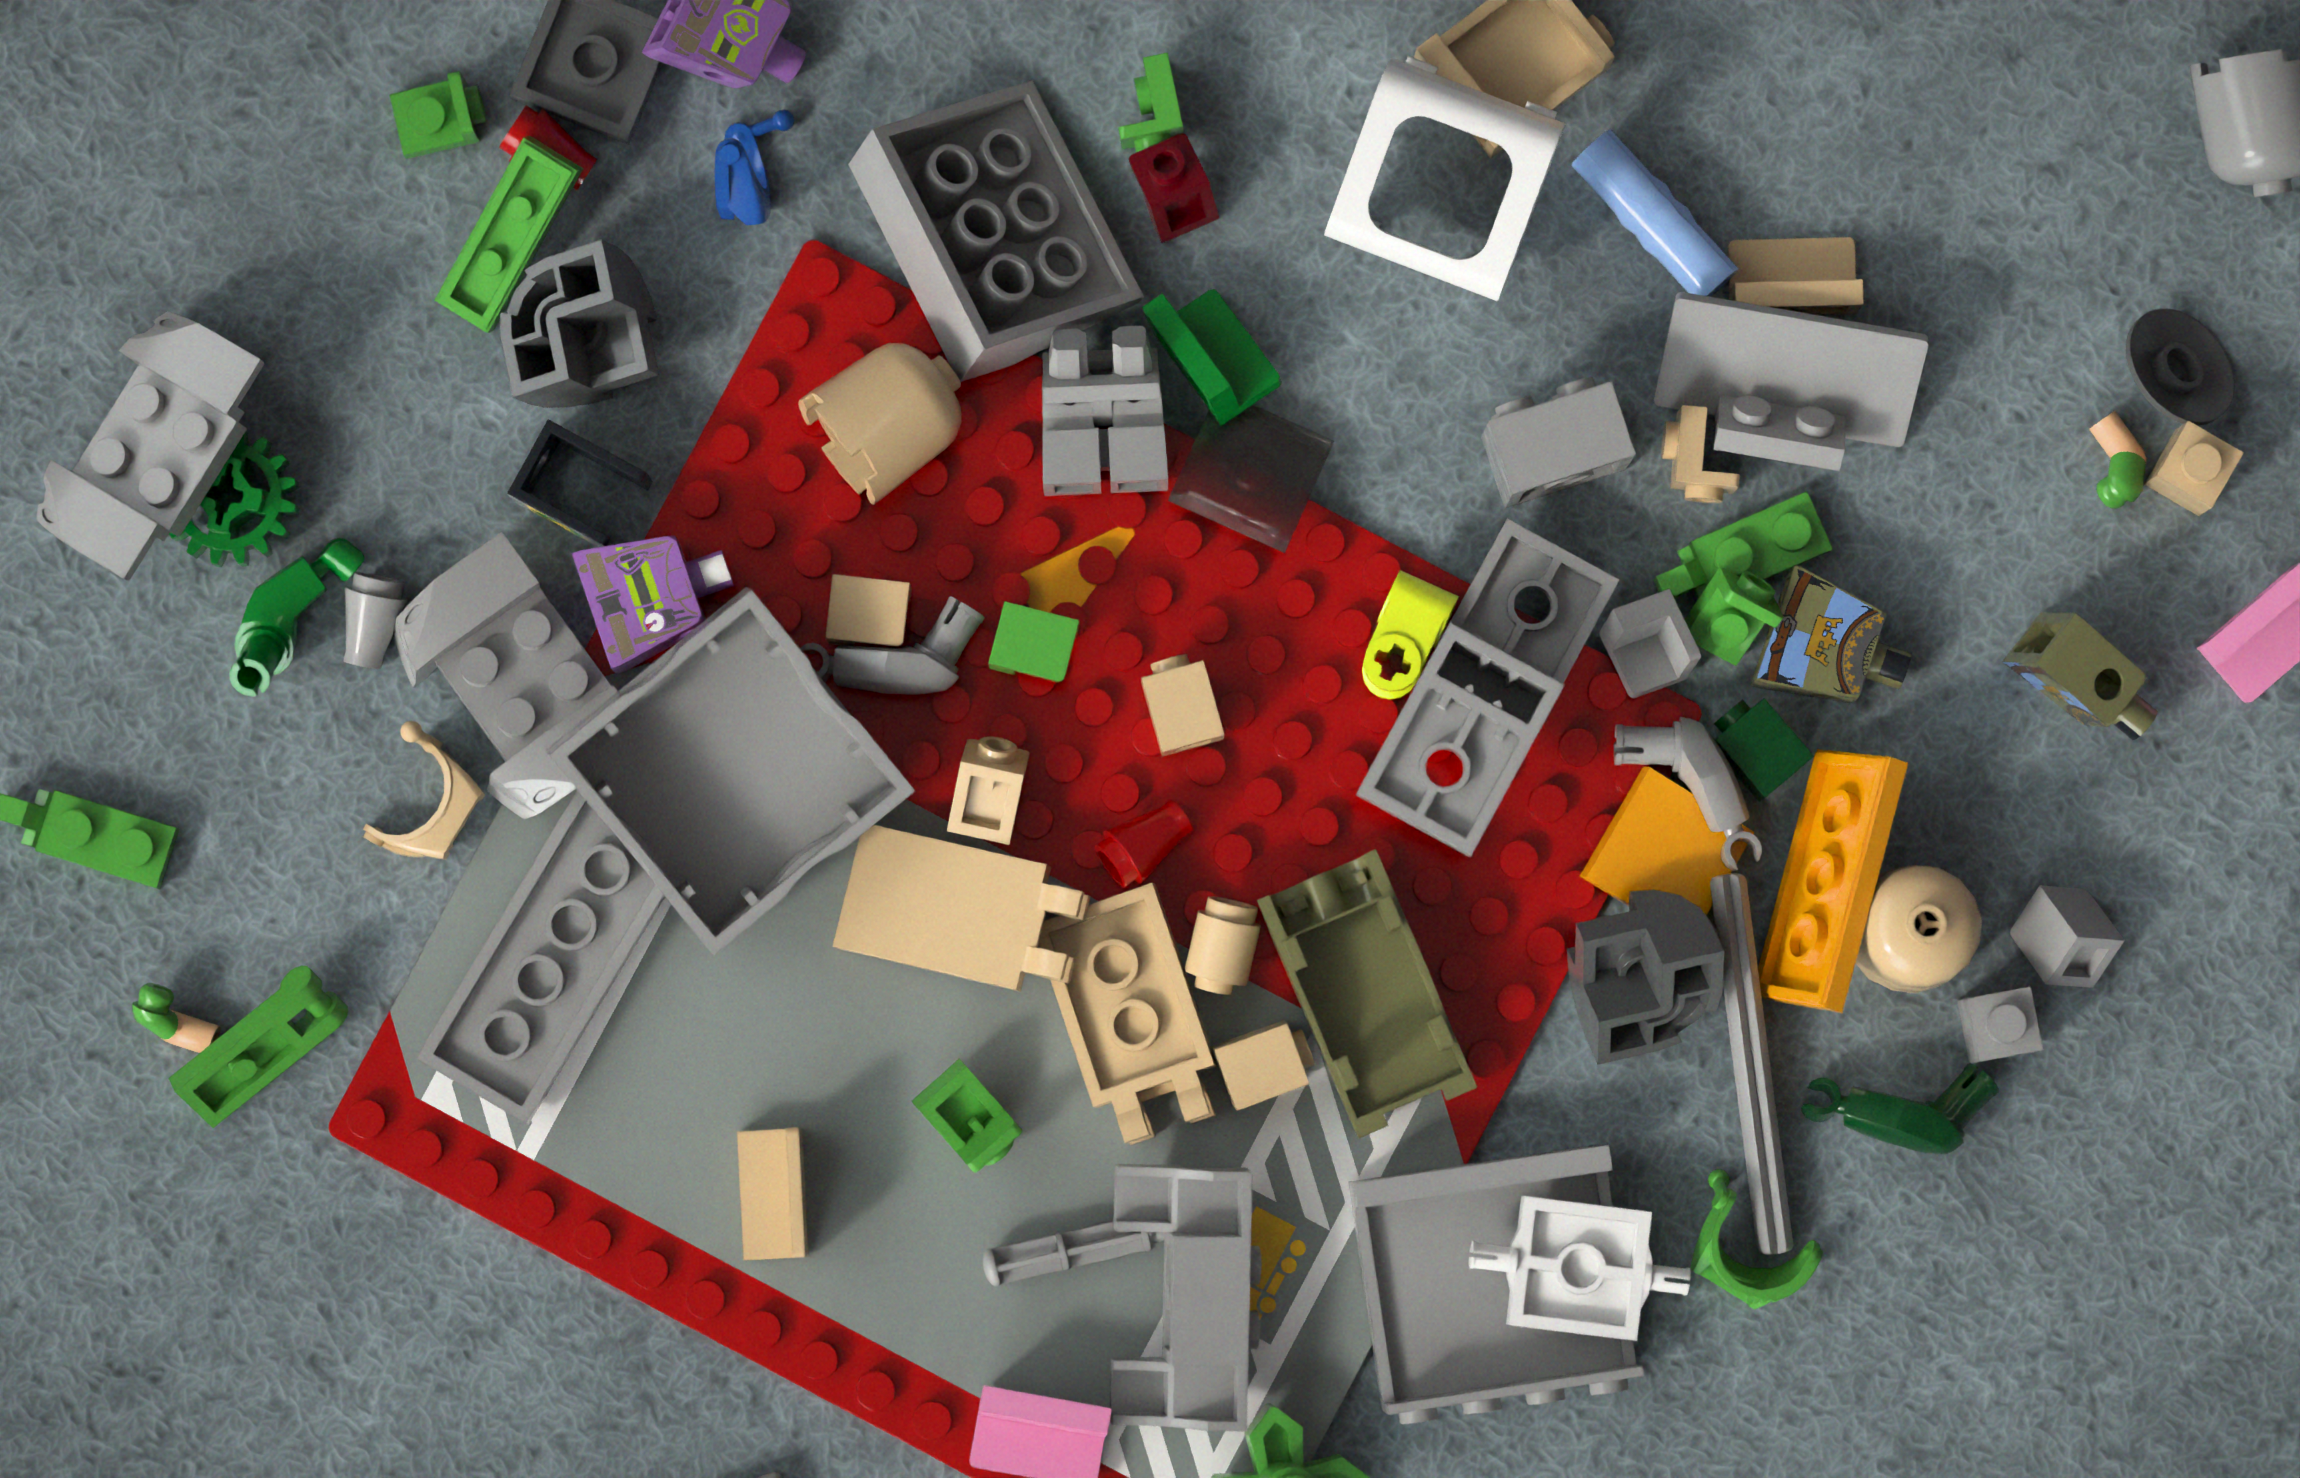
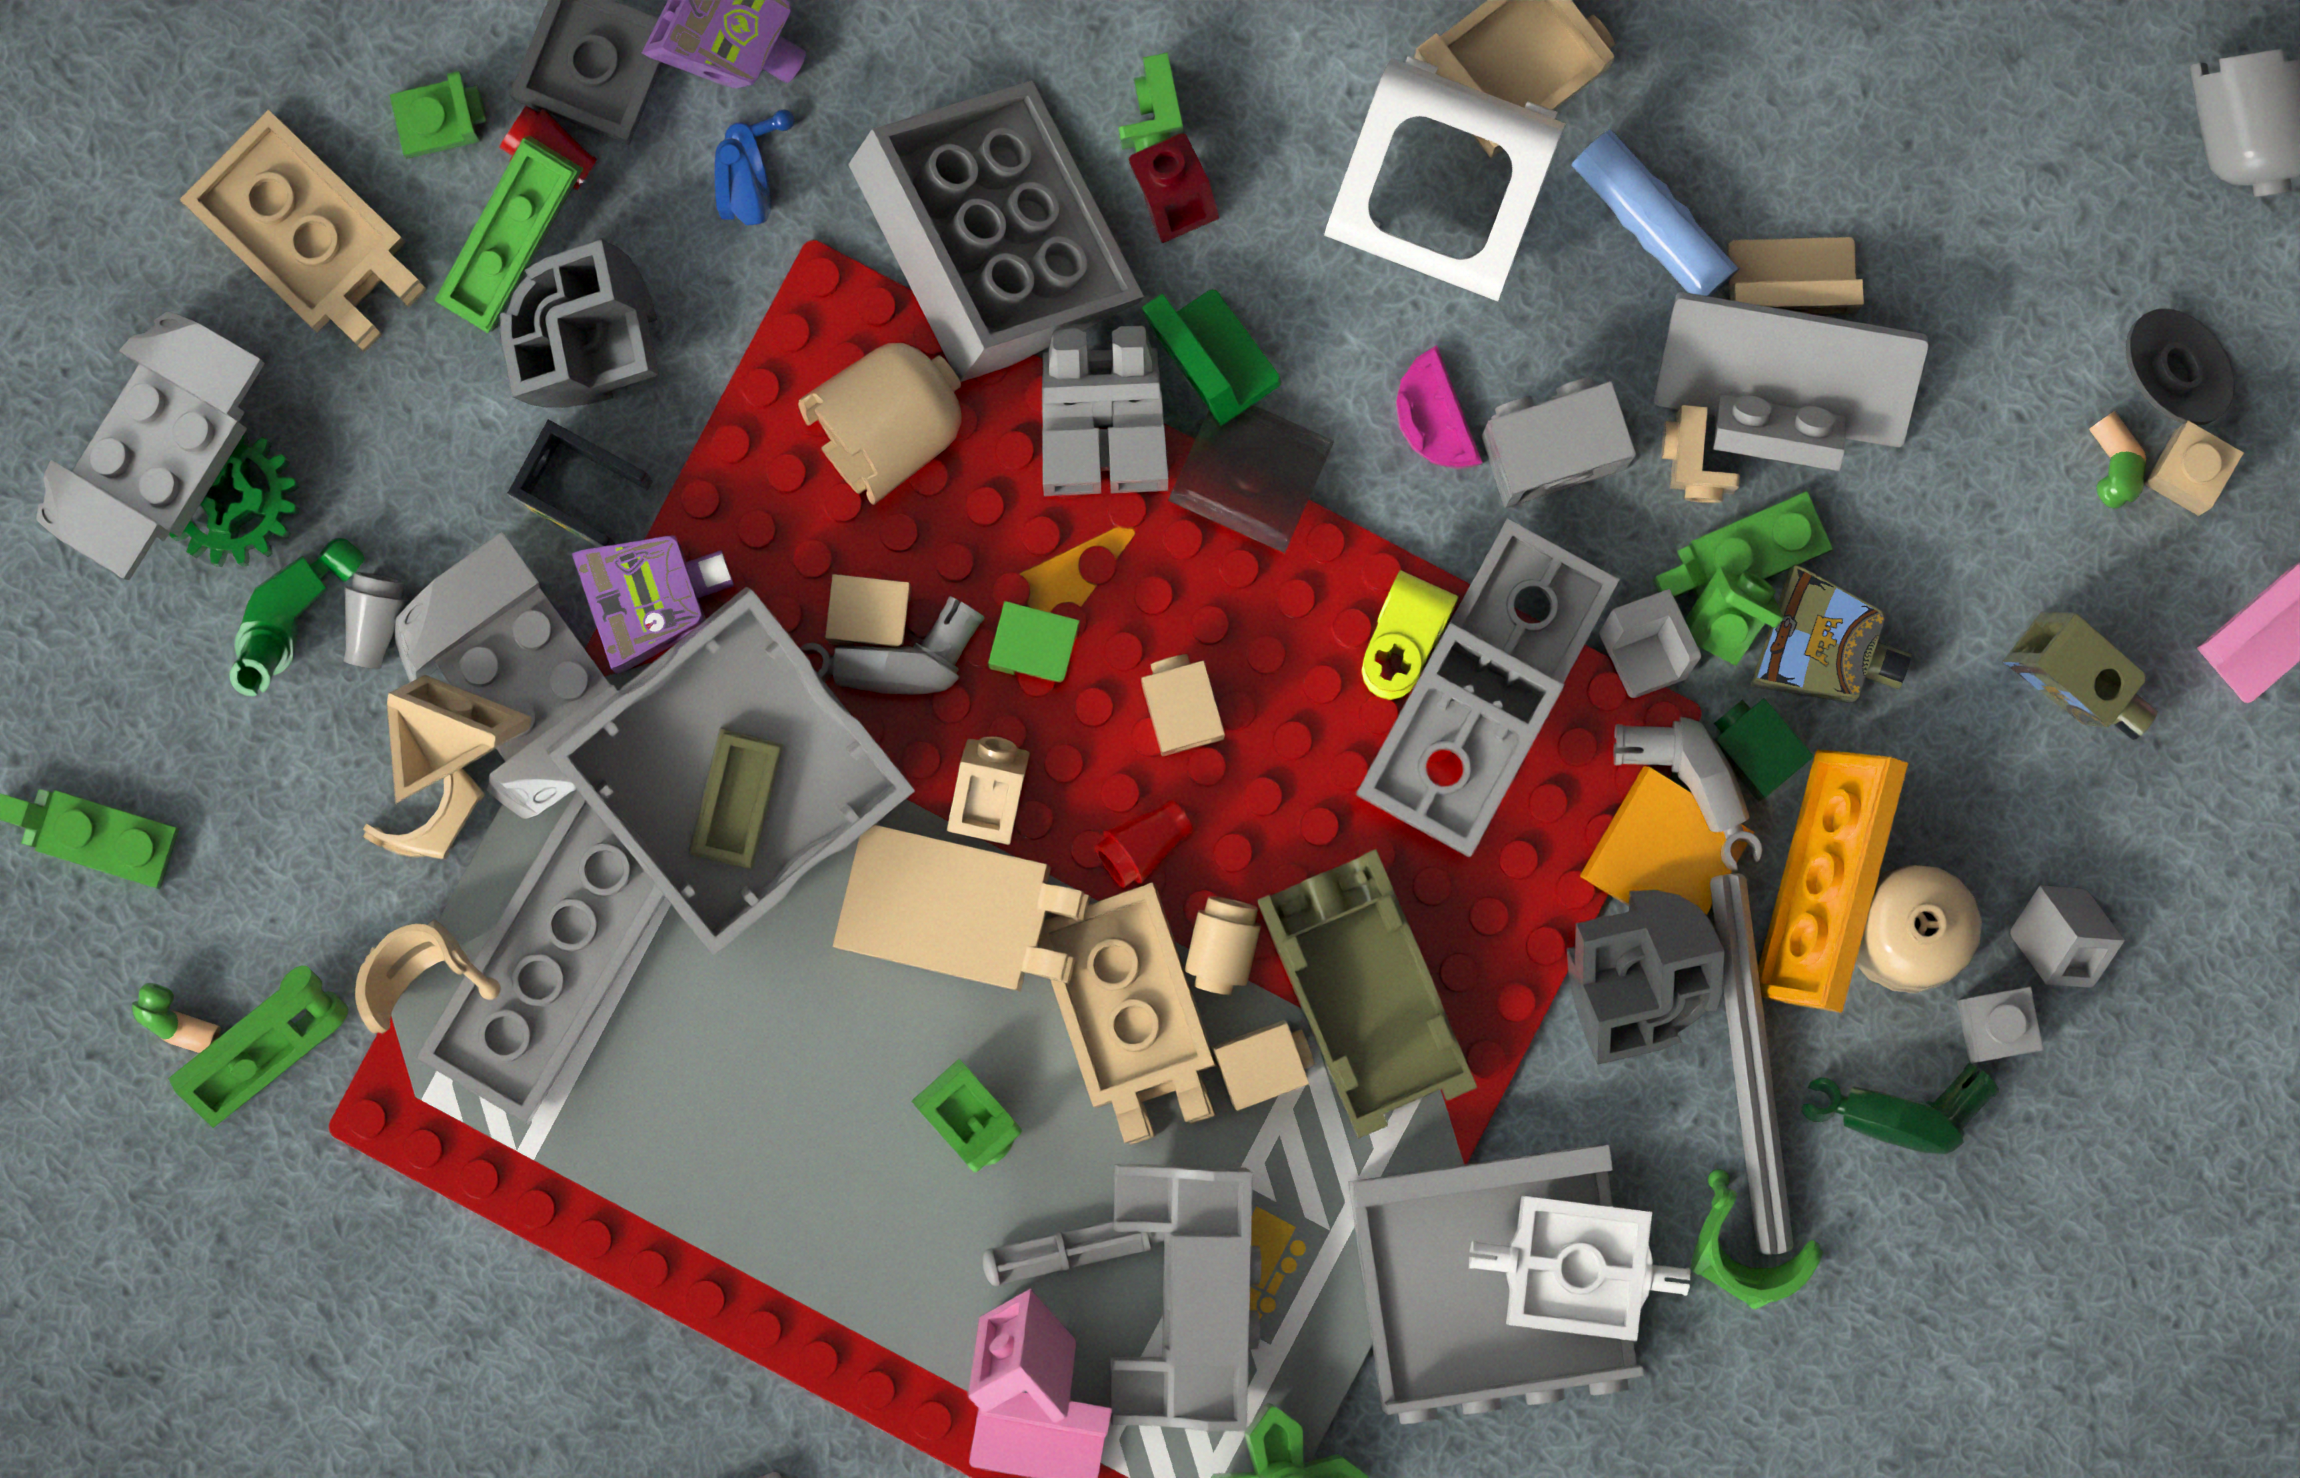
(301, 229): none -> tan tile
(400, 961): none -> tan helmet
(442, 731): none -> tan slope
(735, 798): none -> olive tile
(773, 1194): tan panel -> none
(1022, 1350): none -> bright pink panel
(1433, 416): none -> dark pink tile

